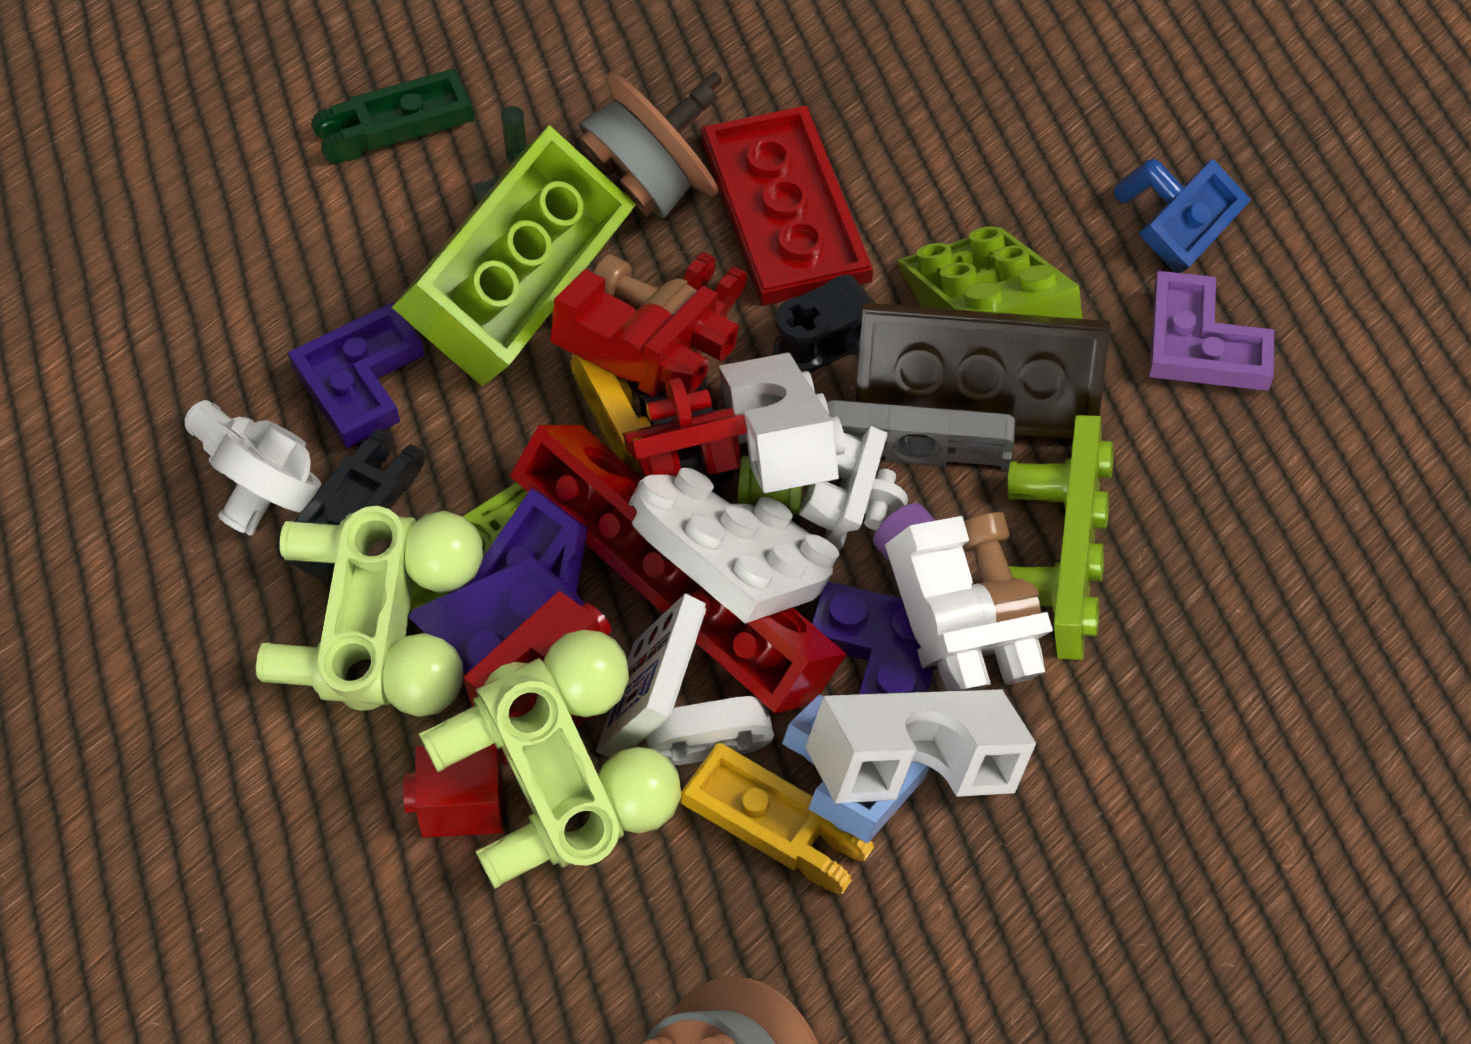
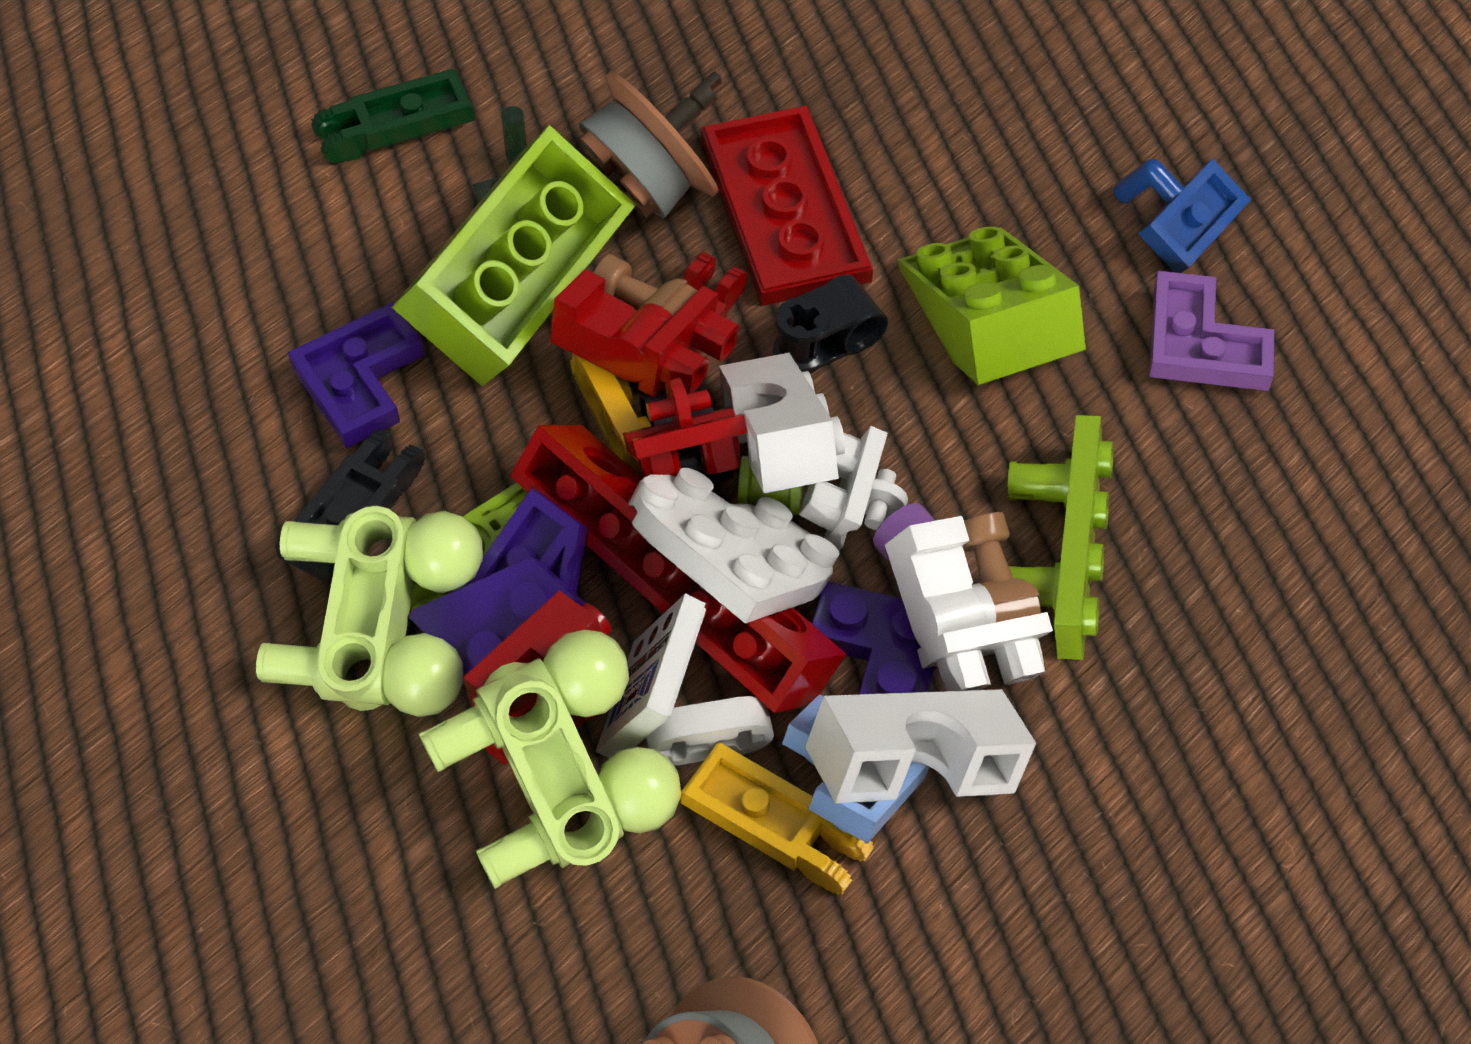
(259, 457): white pin -> none
(458, 799): red brick -> none
(951, 433): light grey piece -> none
(985, 362): dark brown tile -> none

